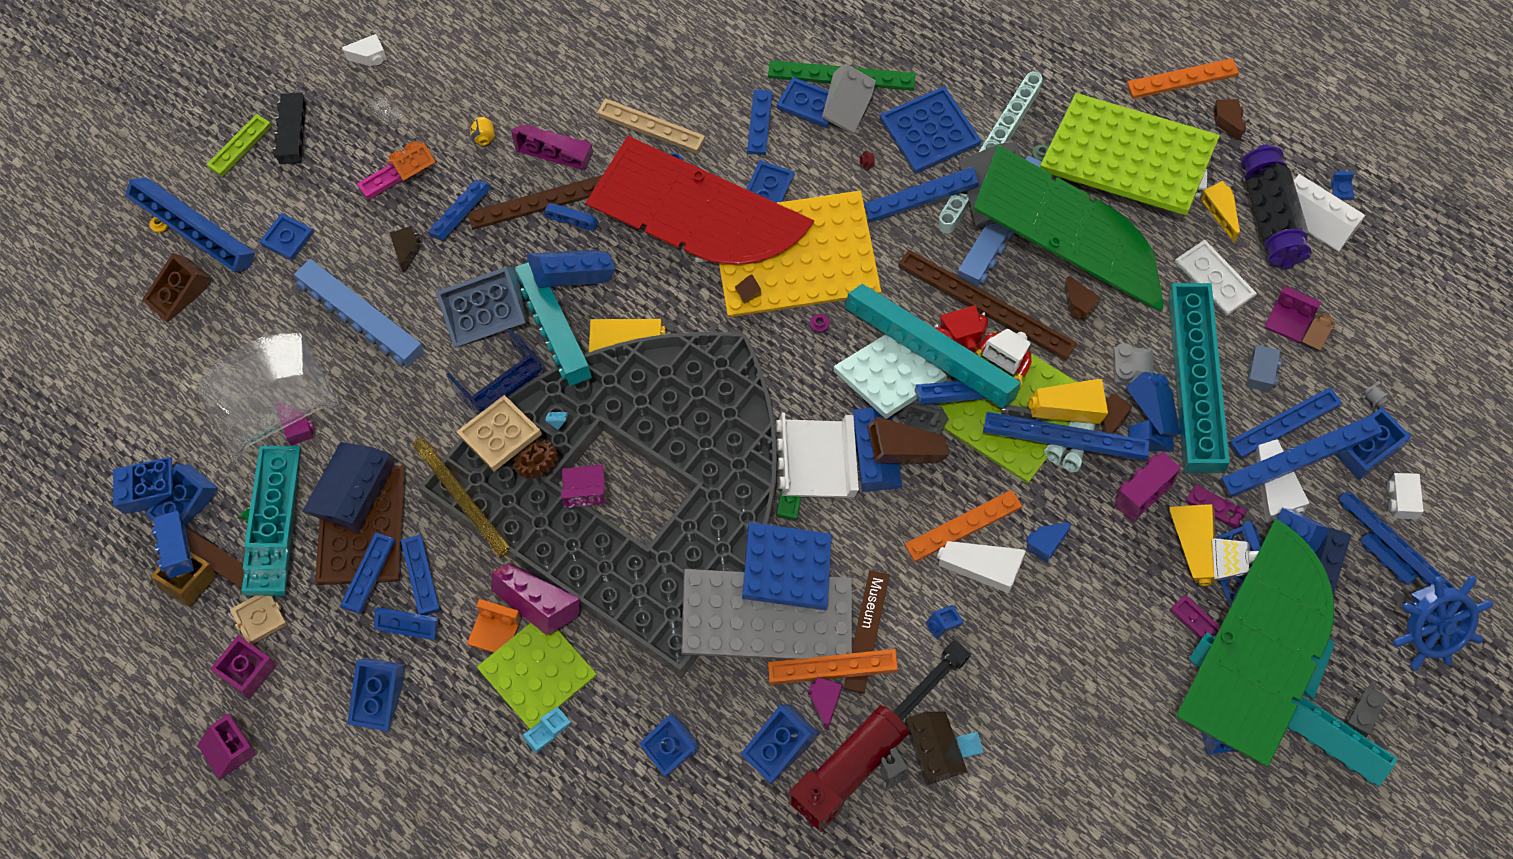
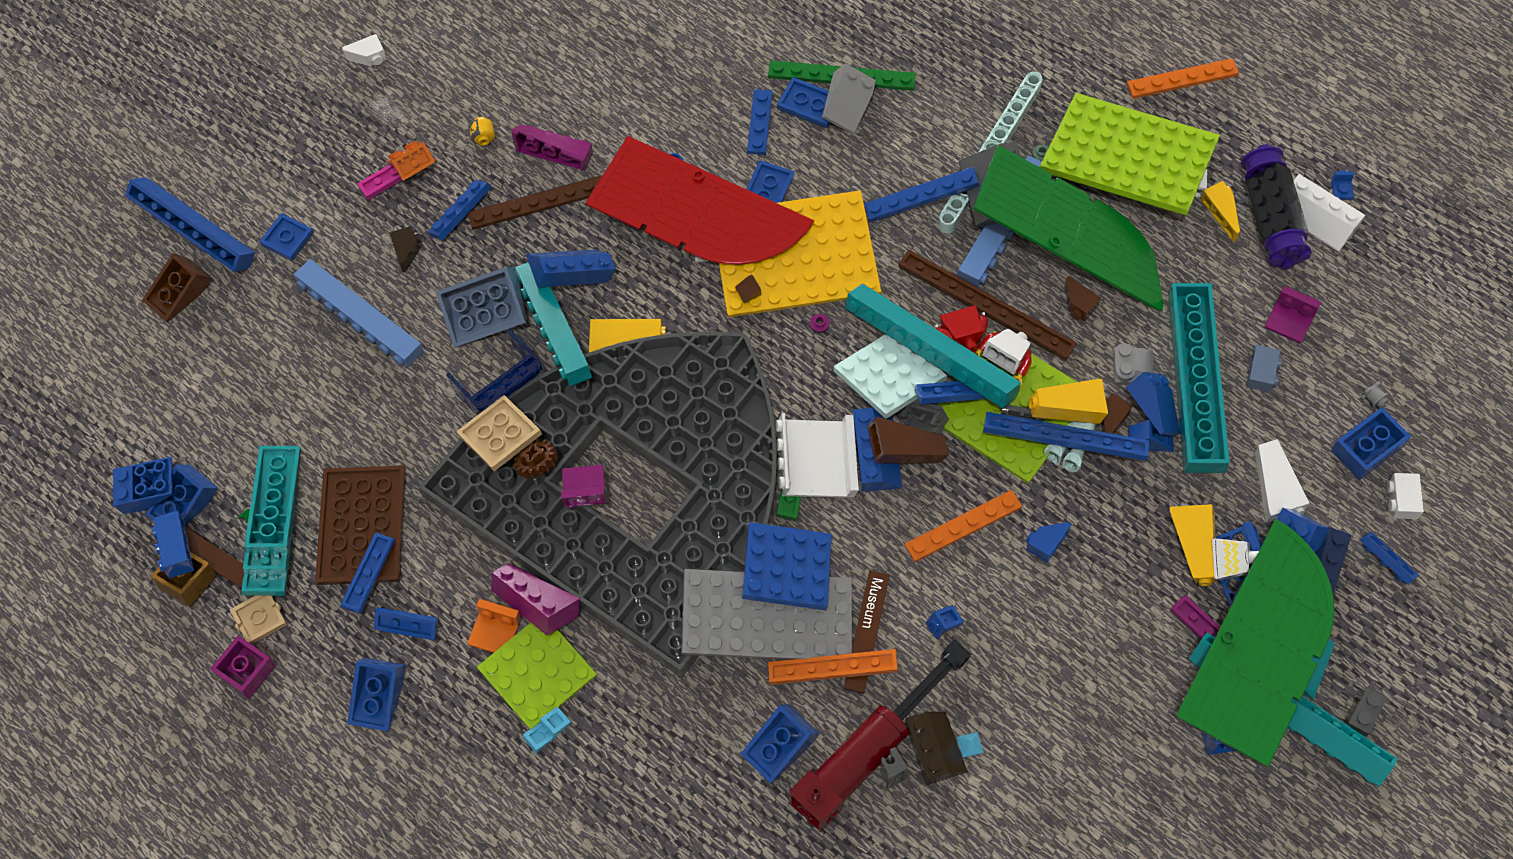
(158, 228): yellow plate -> none
(225, 746): magenta slope -> none
(239, 145): lime plate -> none
(264, 390): clear windscreen -> none
(290, 128): black brick -> none
(299, 431): magenta slope -> none
(350, 485): dark blue slope -> none
(420, 575): blue plate -> none
(462, 498): clear yellow piece -> none
(556, 419): medium azure slope -> none
(572, 216): blue beam -> none
(651, 126): tan plate -> none
(669, 745): blue slope -> none
(824, 699): magenta slope -> none
(867, 160): dark red plate -> none
(930, 129): blue plate -> none
(983, 563): white slope -> none
(1146, 486): magenta brick -> none
(1202, 496): magenta plate -> none
(1207, 266): white tile -> none
(1229, 117): reddish brown slope -> none
(1285, 422): blue plate -> none
(1301, 456): blue plate -> none
(1319, 331): medium nougat slope -> none
(1396, 544): blue plate -> none
(1434, 619): blue piece -> none

